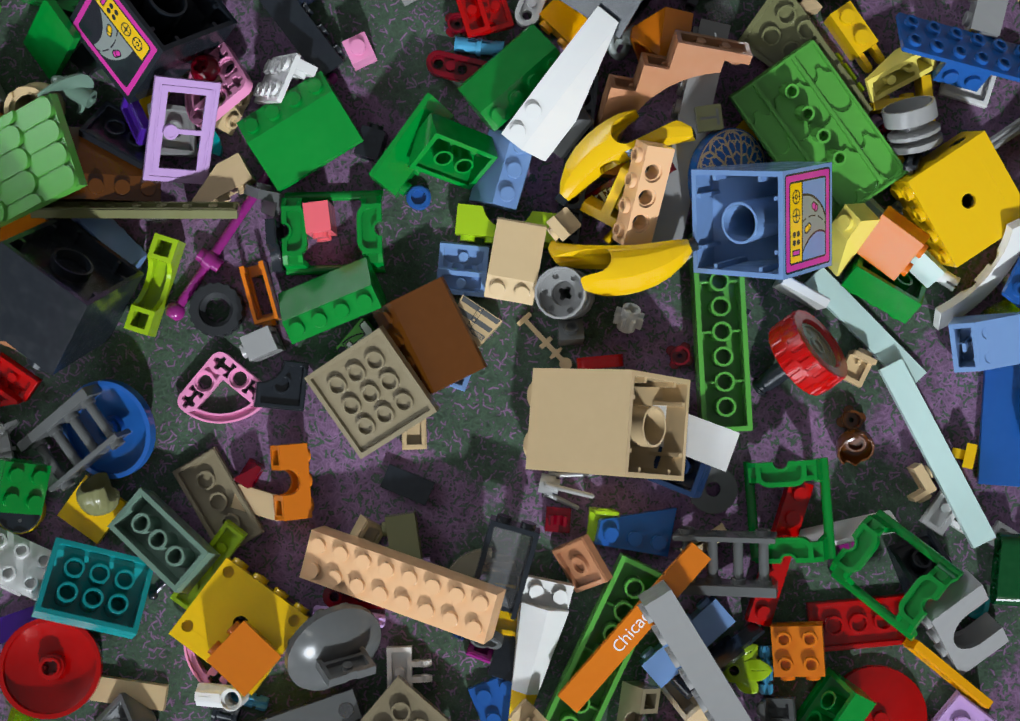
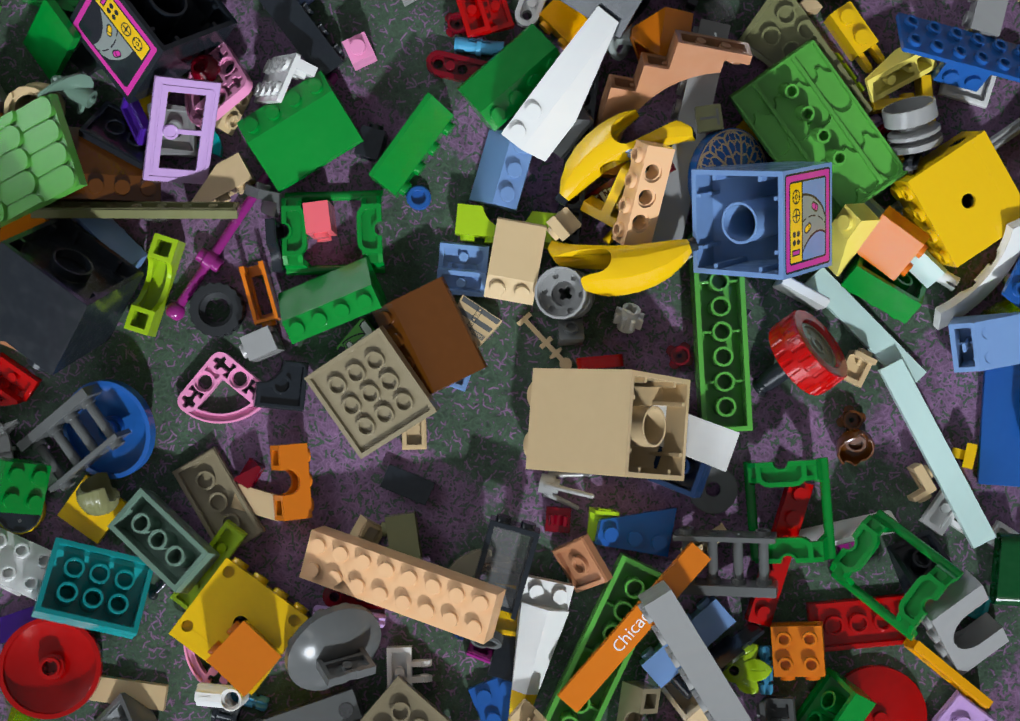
(452, 151): green slope -> none

